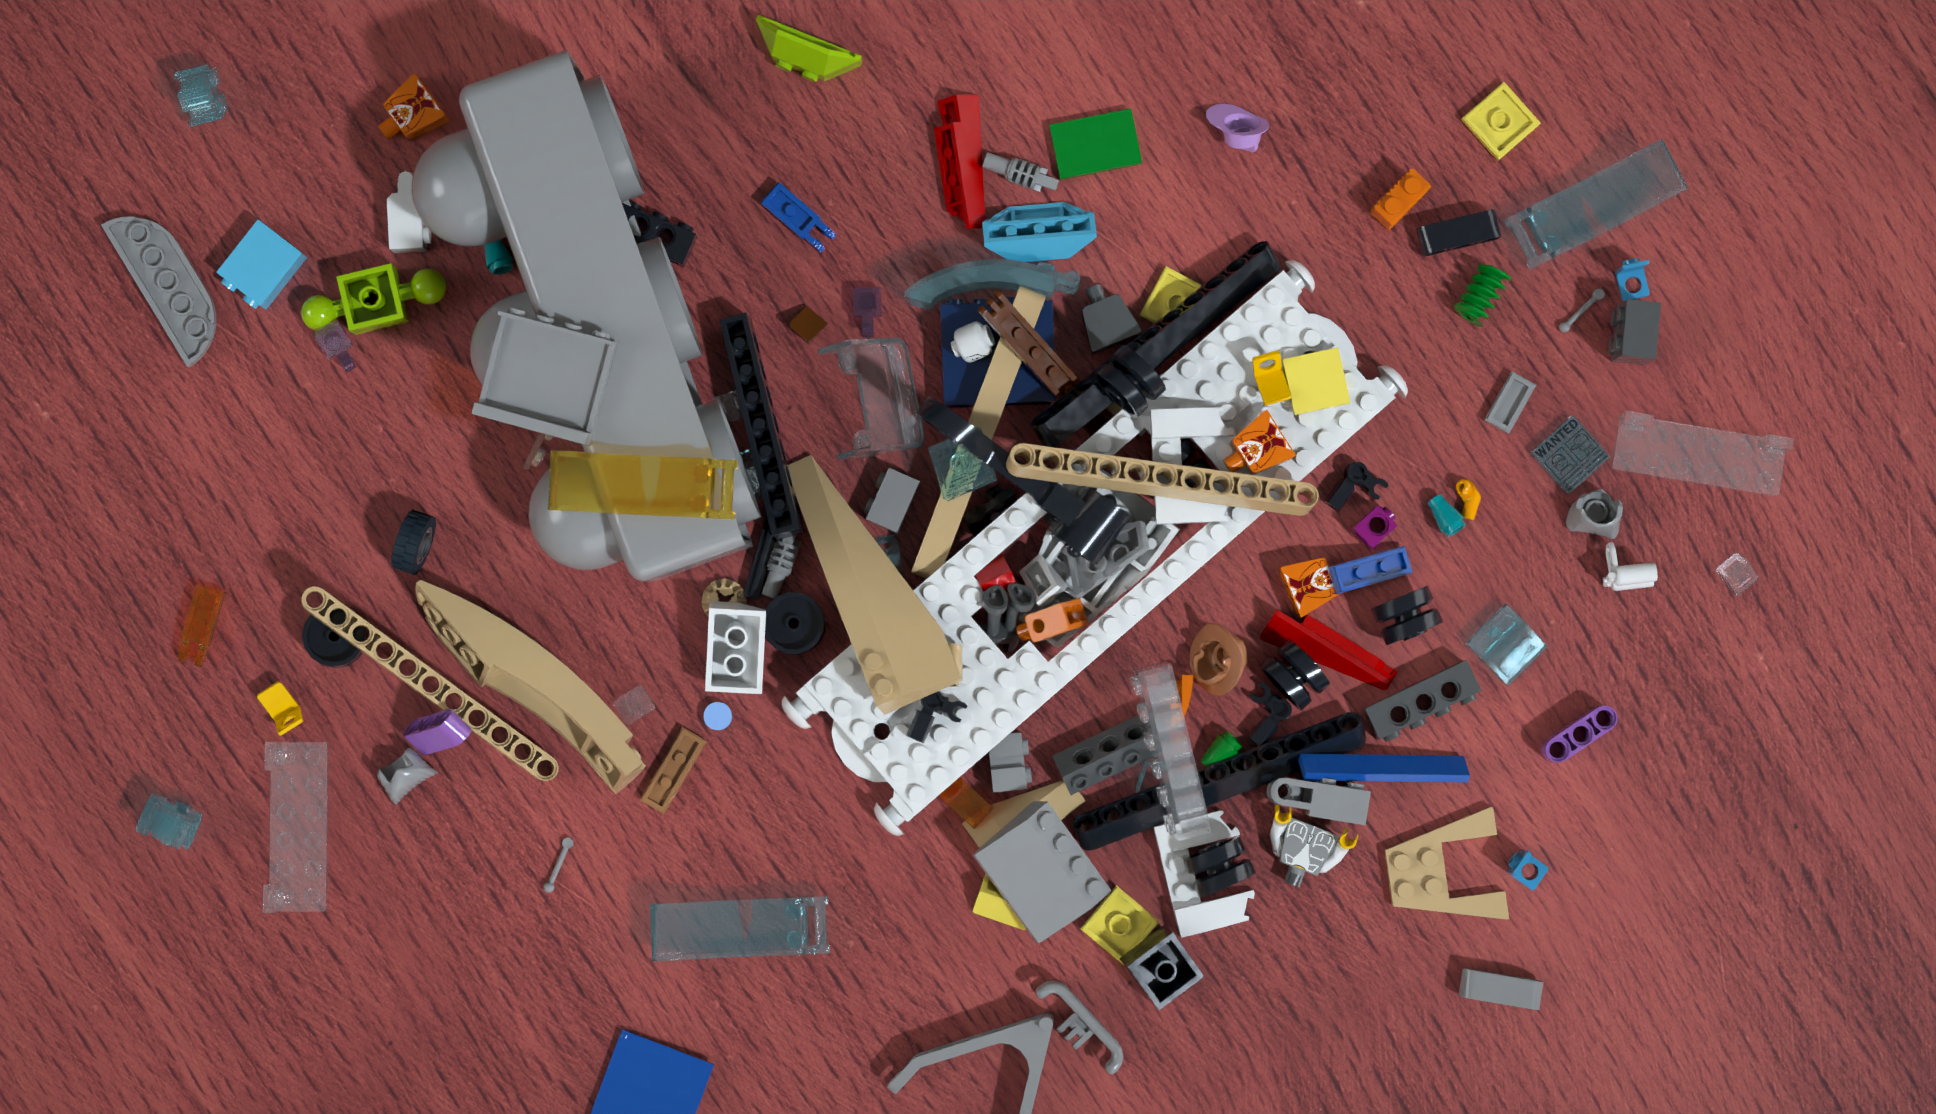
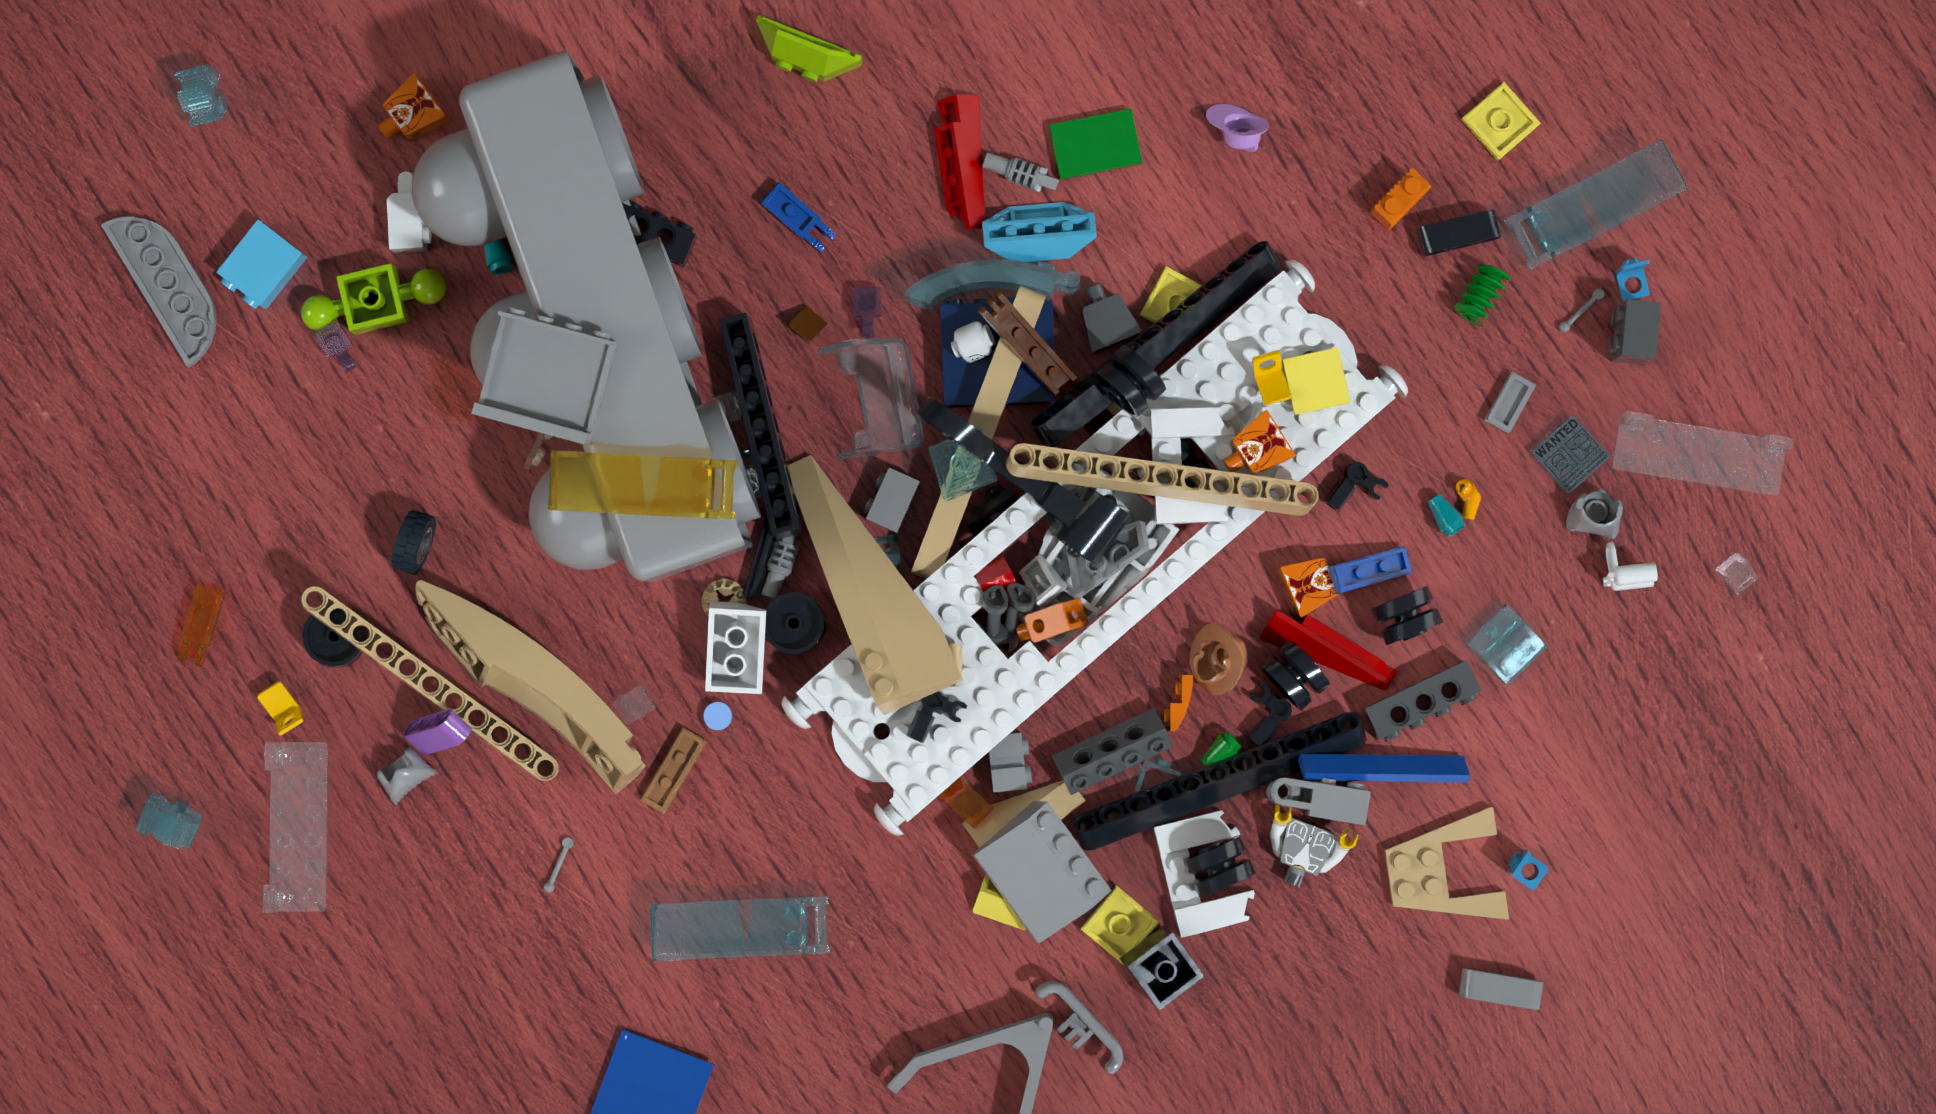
(1171, 751): clear brick -> none
(1363, 531): magenta brick -> none
(1592, 732): medium lavender beam -> none

